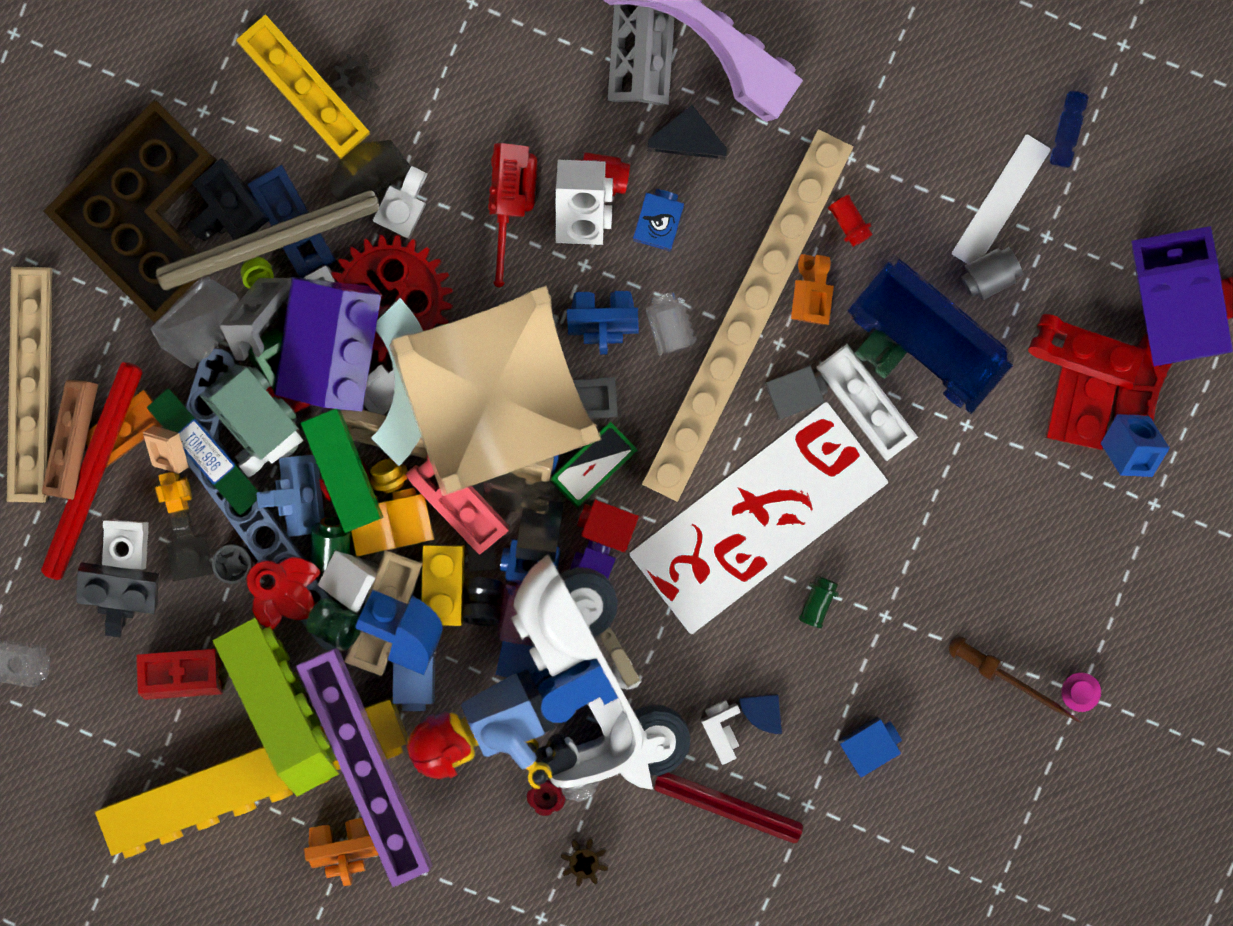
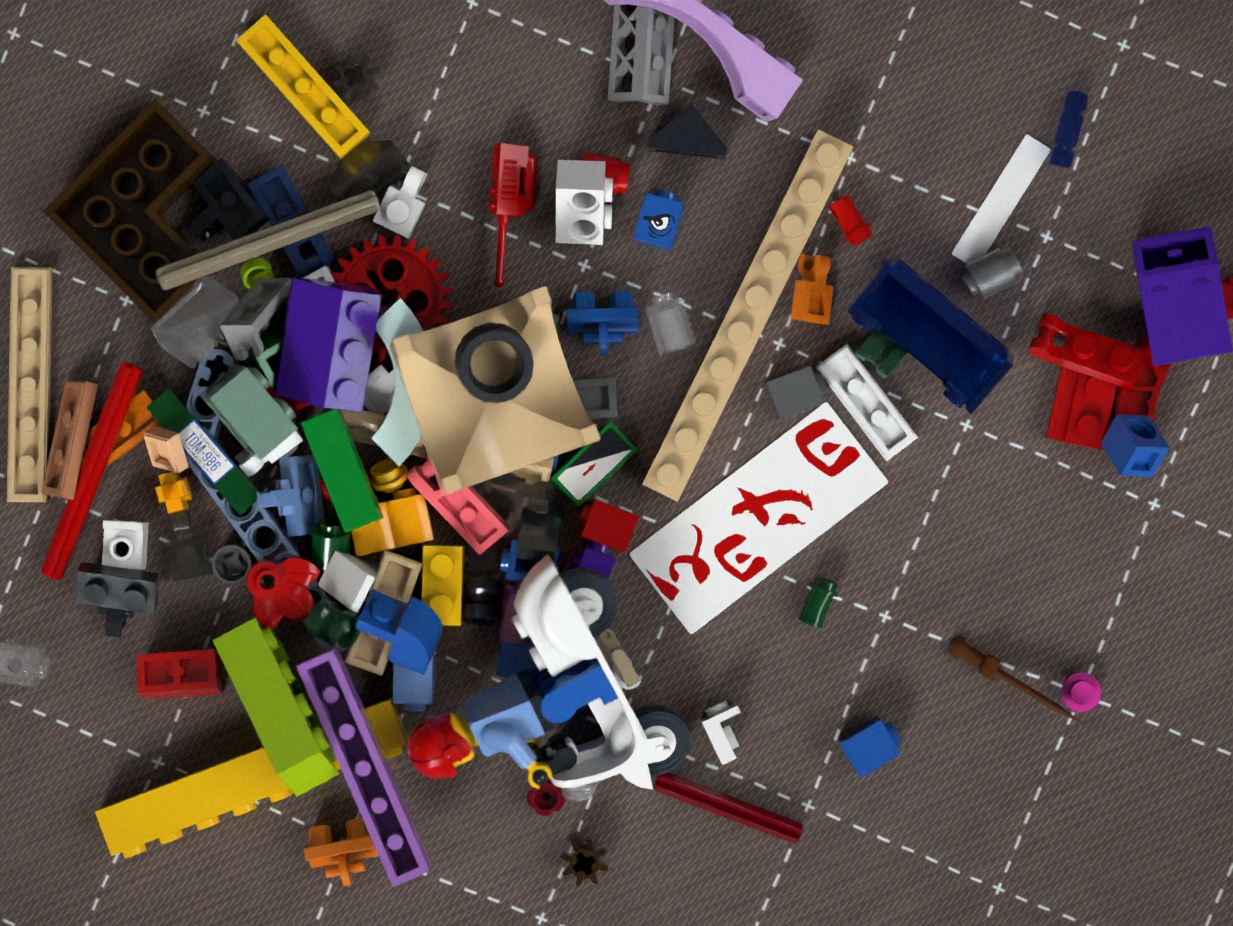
(511, 387): none -> black tyre
(763, 712): dark blue tile -> none

